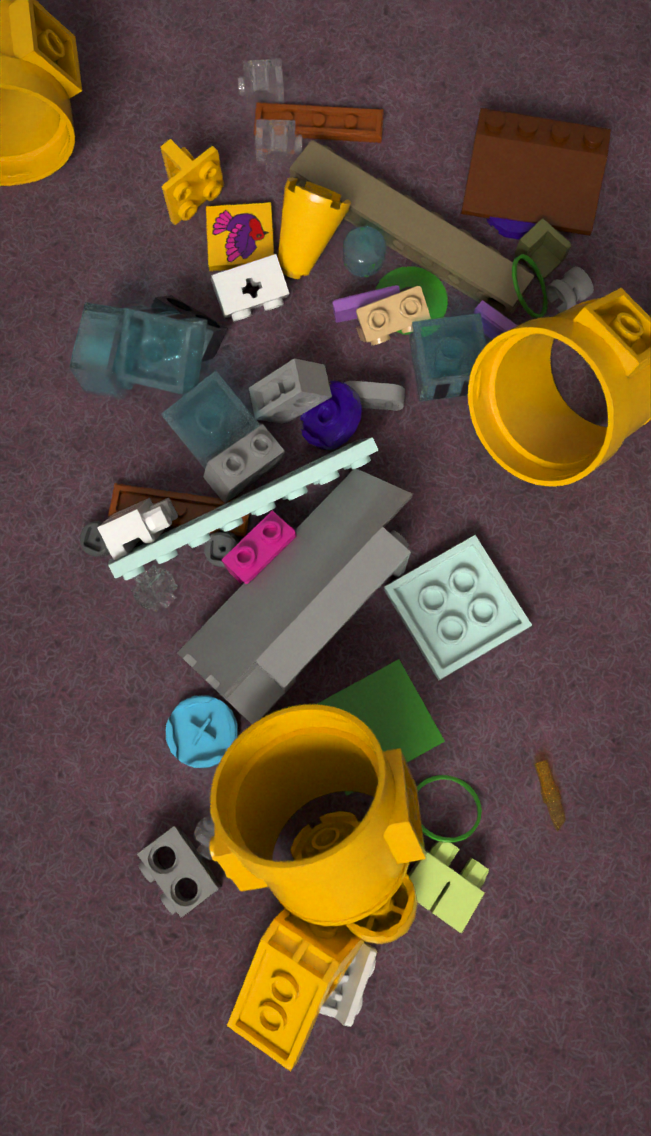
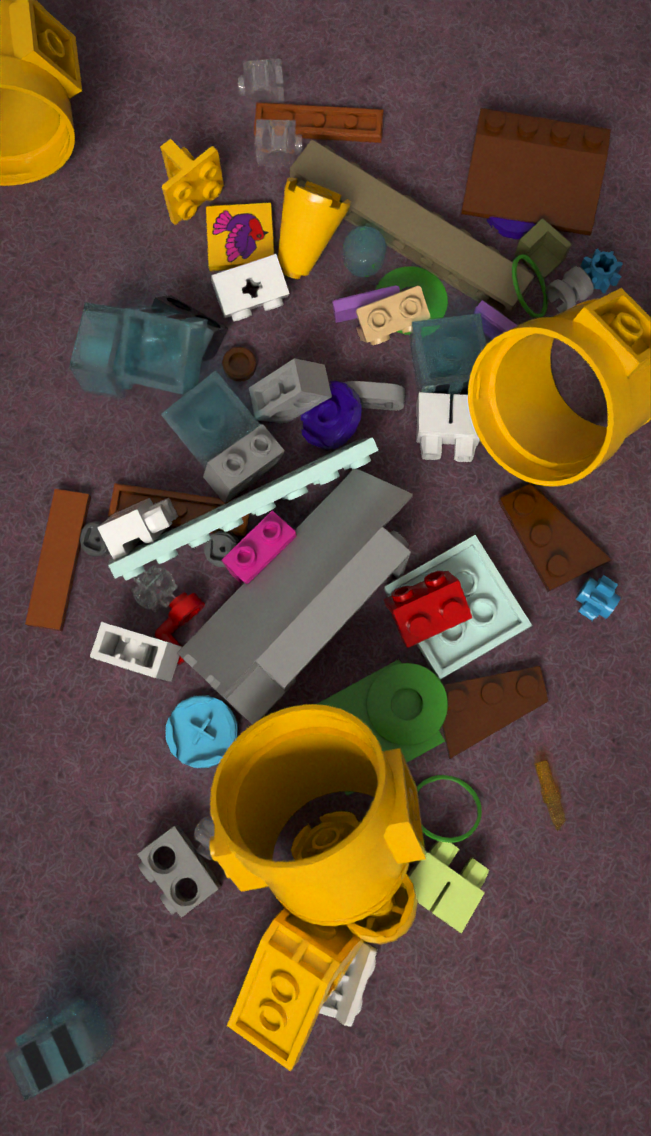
(58, 560): none -> dark orange tile
(59, 1049): none -> clear light blue brick
(135, 652): none -> white brick
(183, 610): none -> red plate
(239, 364): none -> reddish brown tile
(428, 607): none -> red bracket
(433, 710): none -> bright green gear
(435, 429): none -> white hips
(489, 704): none -> reddish brown wing
(550, 539): none -> reddish brown wing
(598, 597): none -> dark azure gear
(602, 269): none -> dark azure gear

